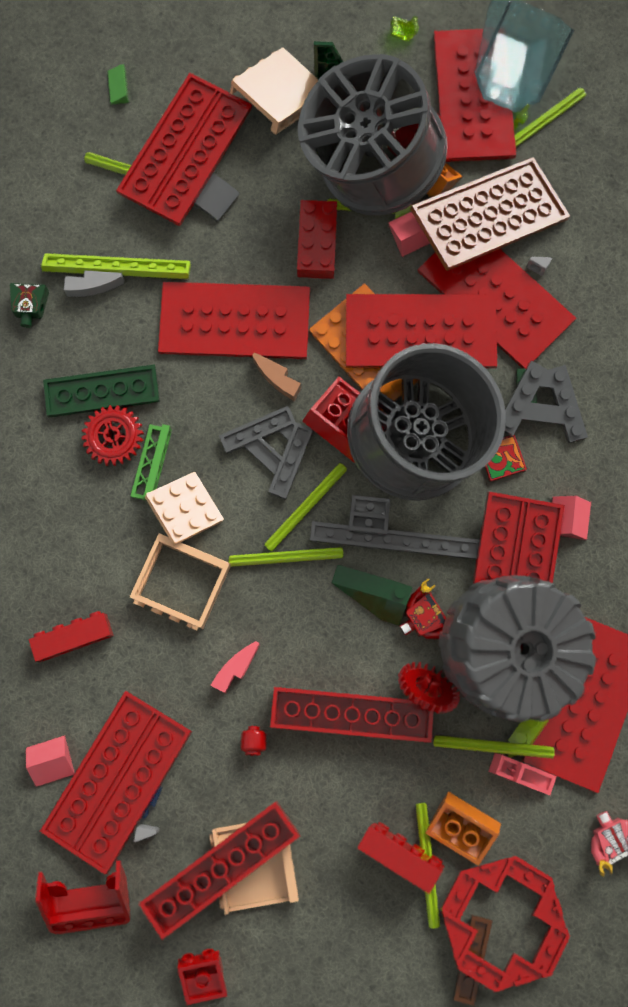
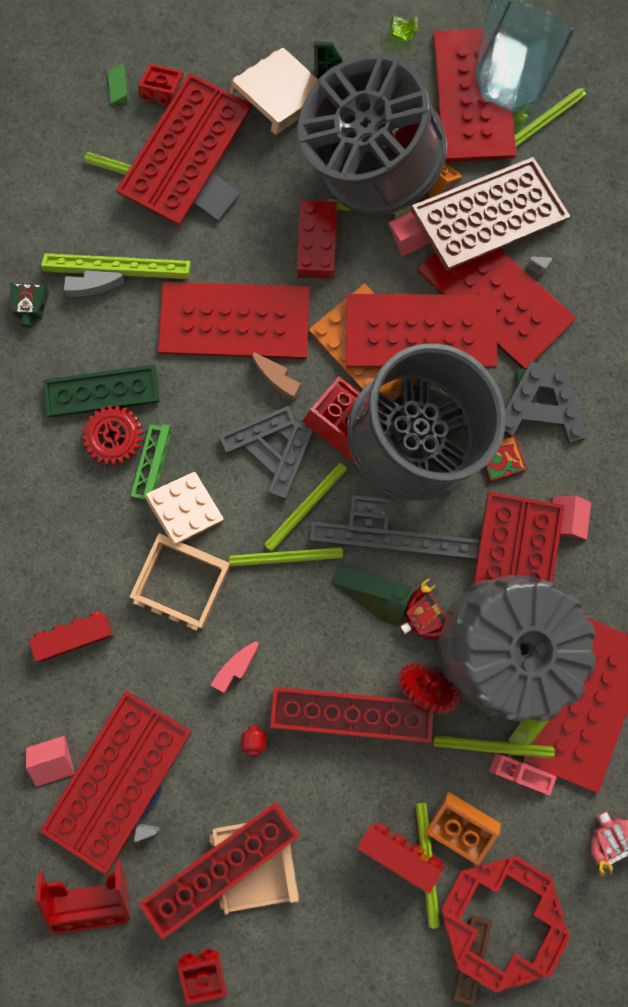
(160, 84): none -> red plate

